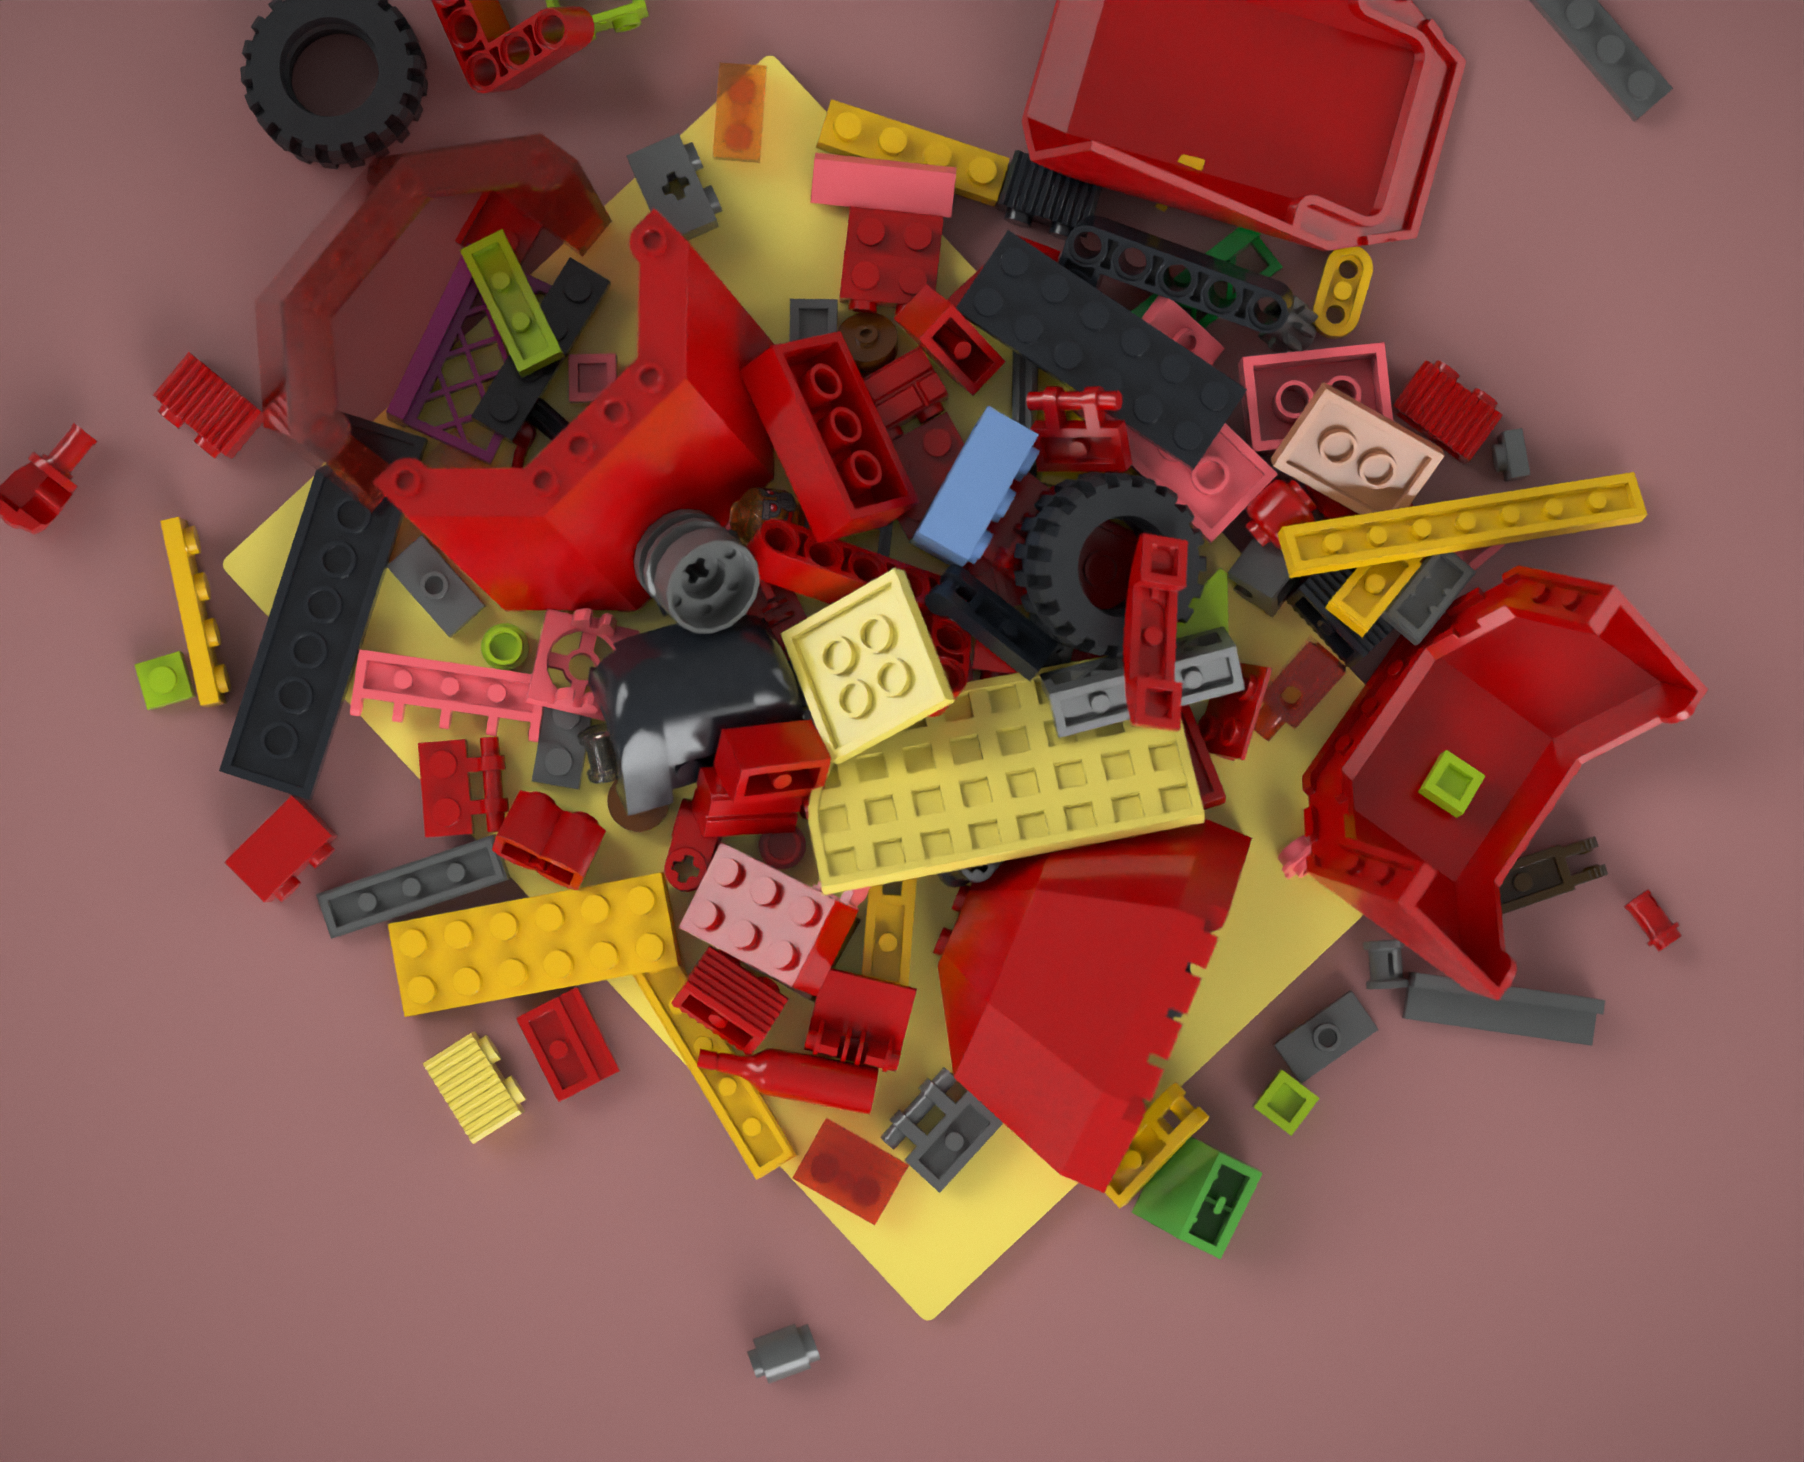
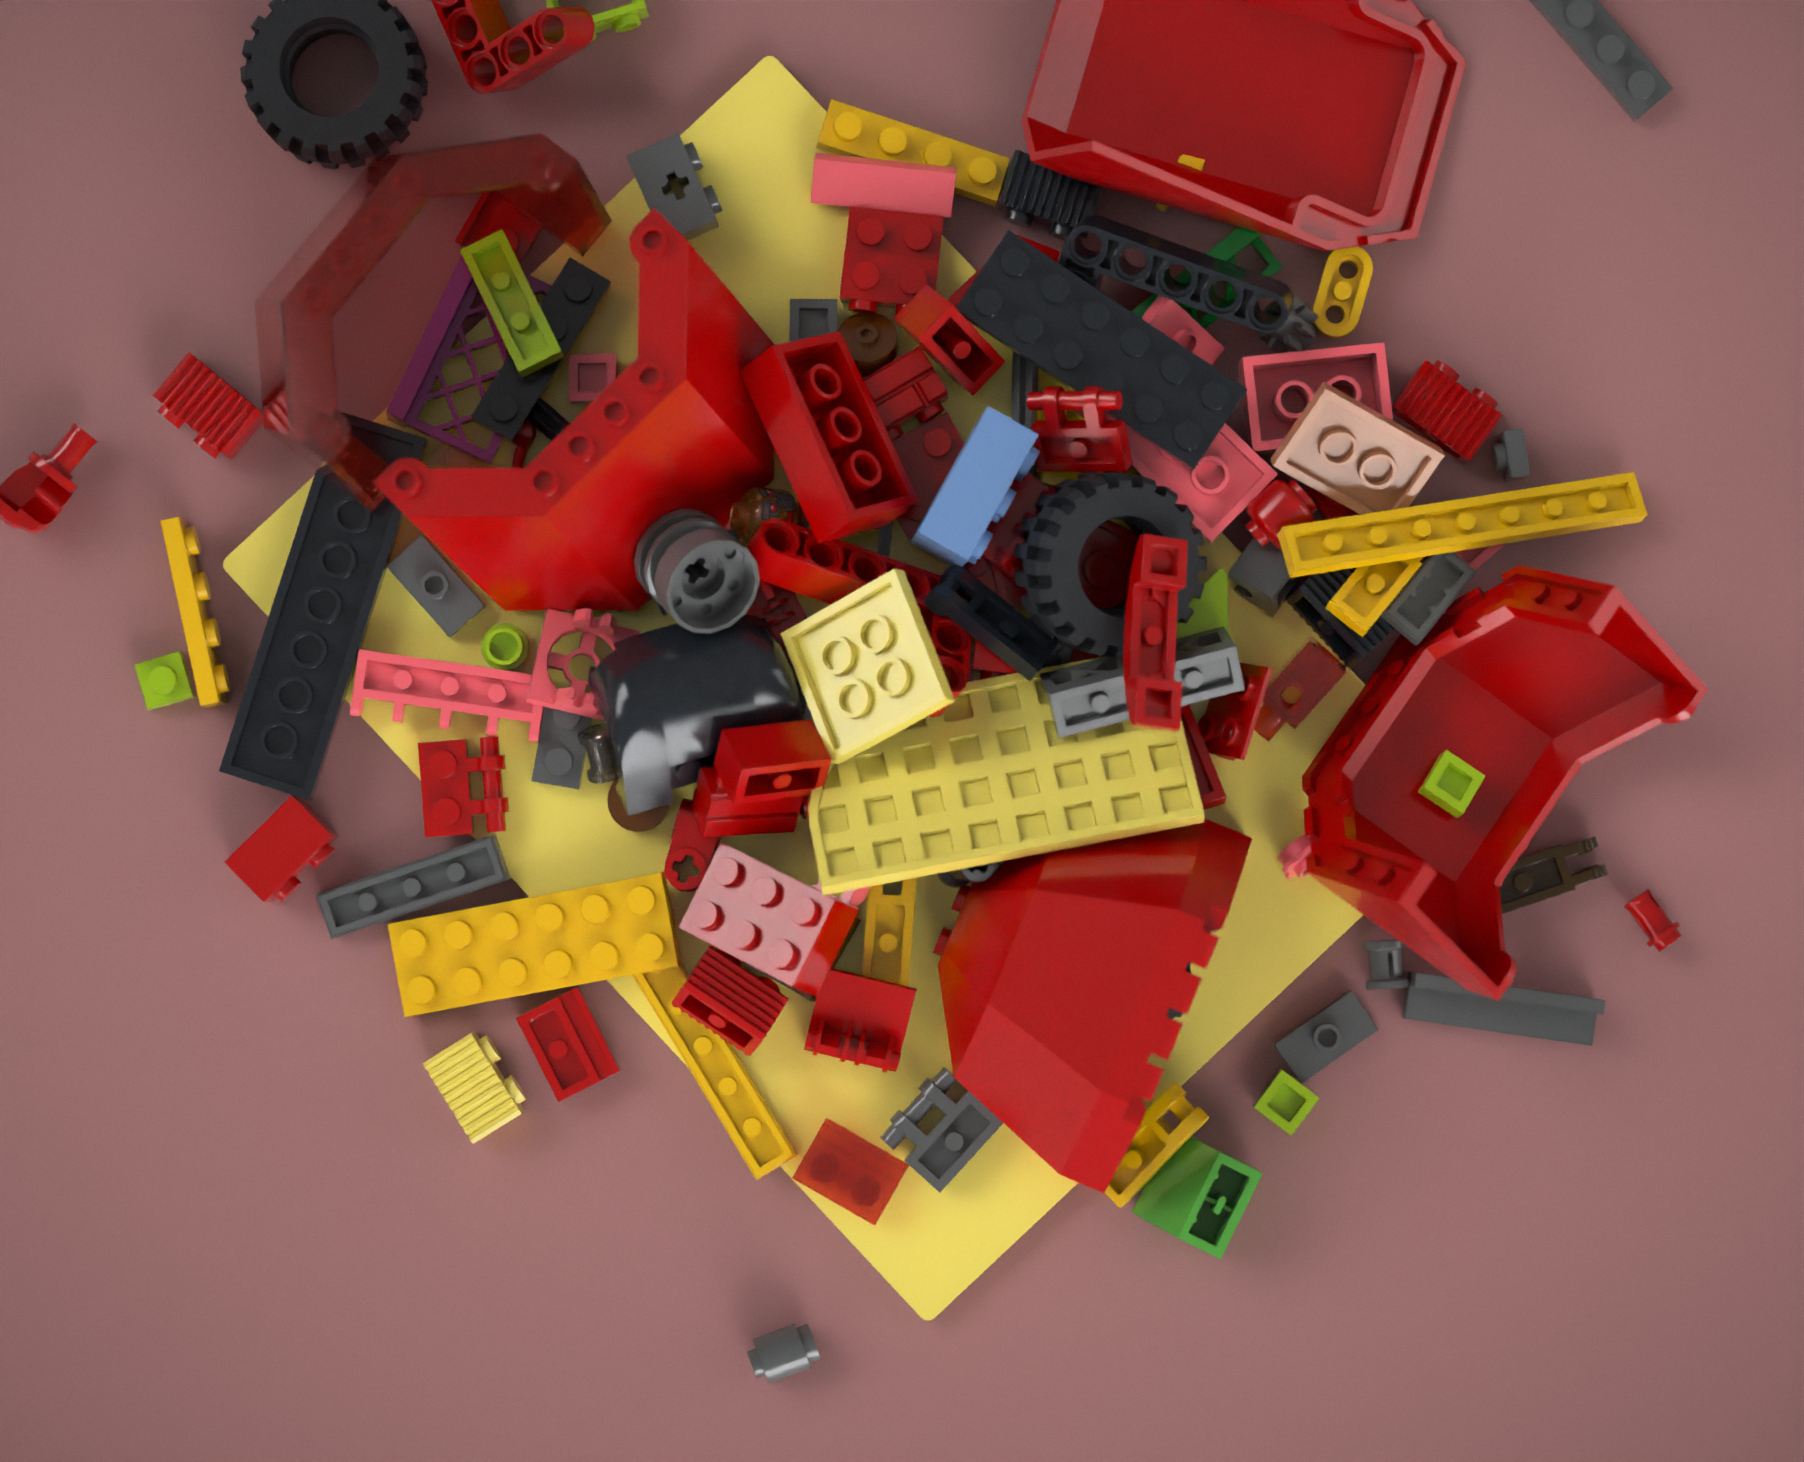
(549, 839): red brick -> none
(740, 112): clear orange plate -> none
(783, 849): red plate -> none
(800, 1077): red piece -> none

